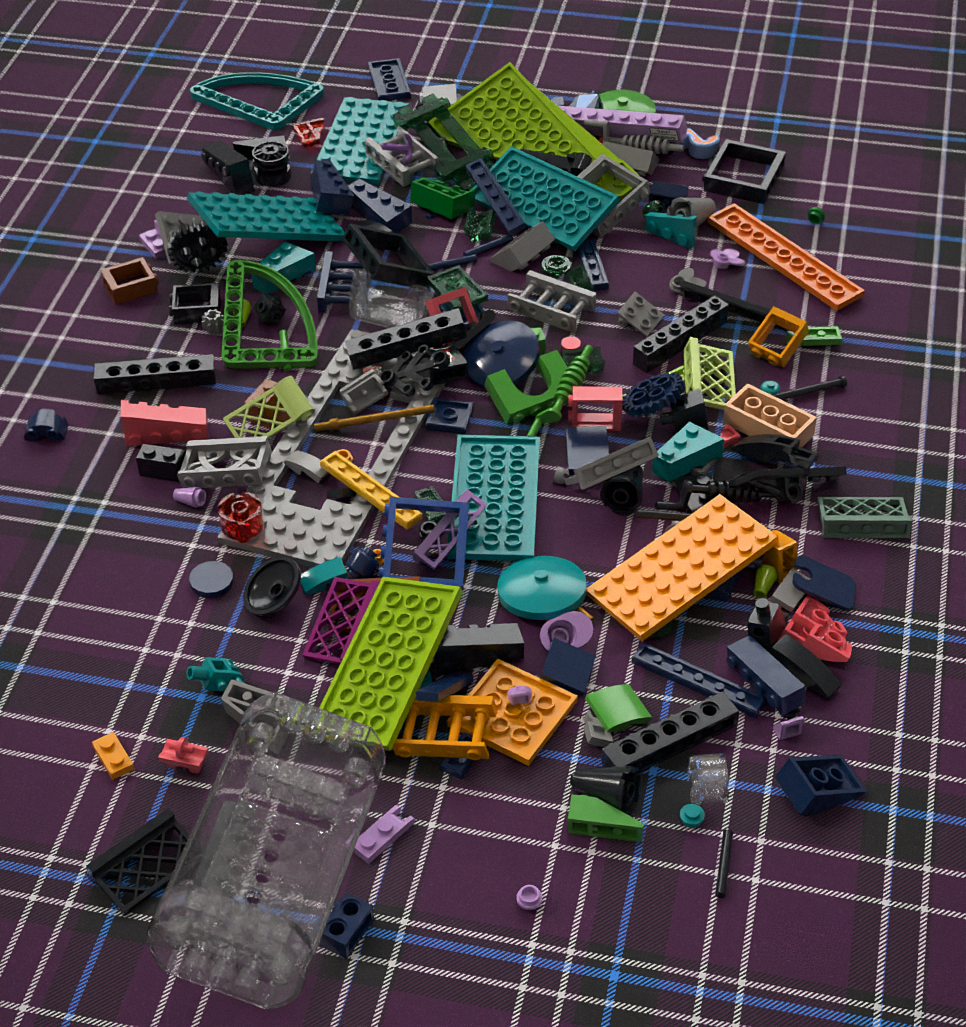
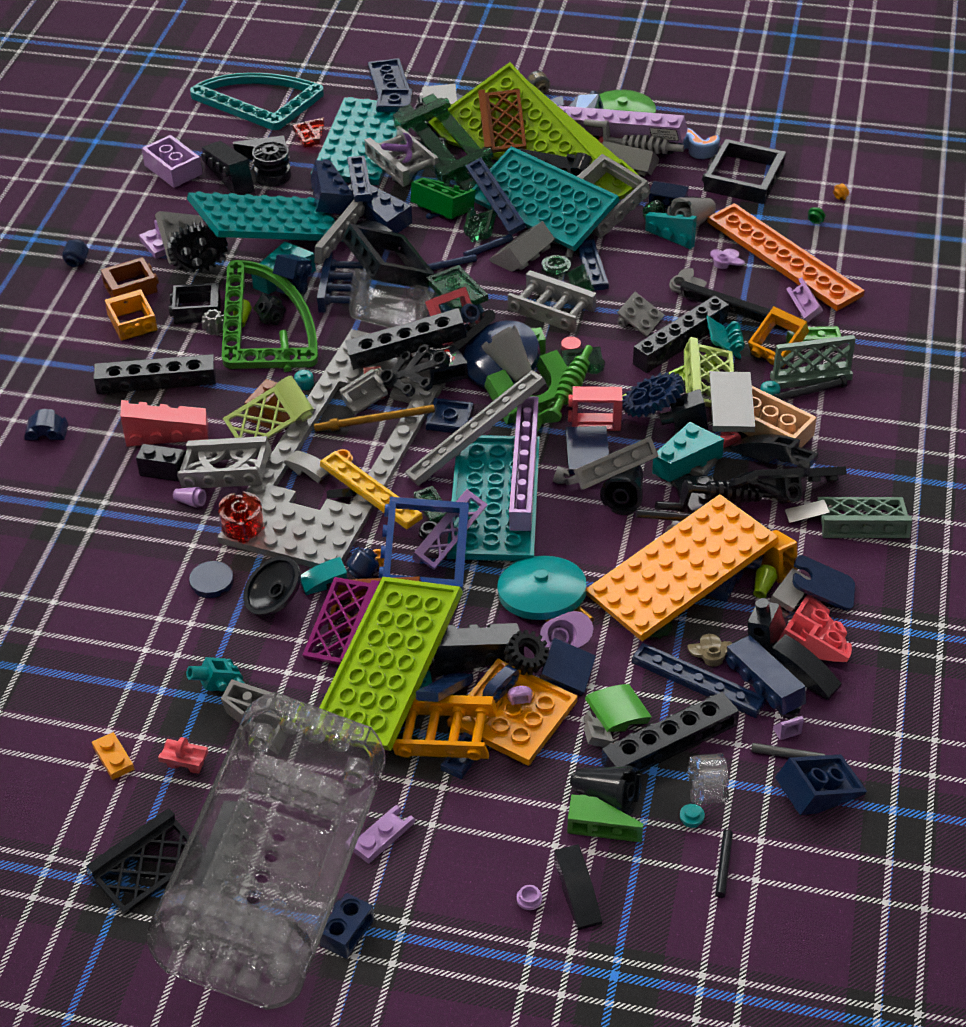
(75, 253): none -> dark blue head
(135, 301): none -> light orange window
(172, 161): none -> lavender brick
(295, 269): none -> dark blue brick
(304, 379): none -> teal piece
(336, 232): none -> light grey plate
(359, 178): none -> tile
(393, 99): none -> dark blue tile
(469, 313): none -> dark blue cone
(475, 427): none -> light grey plate
(486, 118): none -> dark orange fence
(501, 683): none -> dark blue beam
(509, 353): none -> light grey cone
(524, 465): none -> lavender brick
(534, 644): none -> black tyre
(539, 80): none -> dark tan head
(577, 887): none -> black slope
(710, 649): none -> dark tan plate
(727, 337): none -> teal hinge
(731, 401): none -> tile
(782, 751): none -> dark grey bar
(805, 300): none -> lavender hinge
(807, 511): none -> white sticker
(813, 373): none -> sand green fence
(841, 191): none -> light orange plate

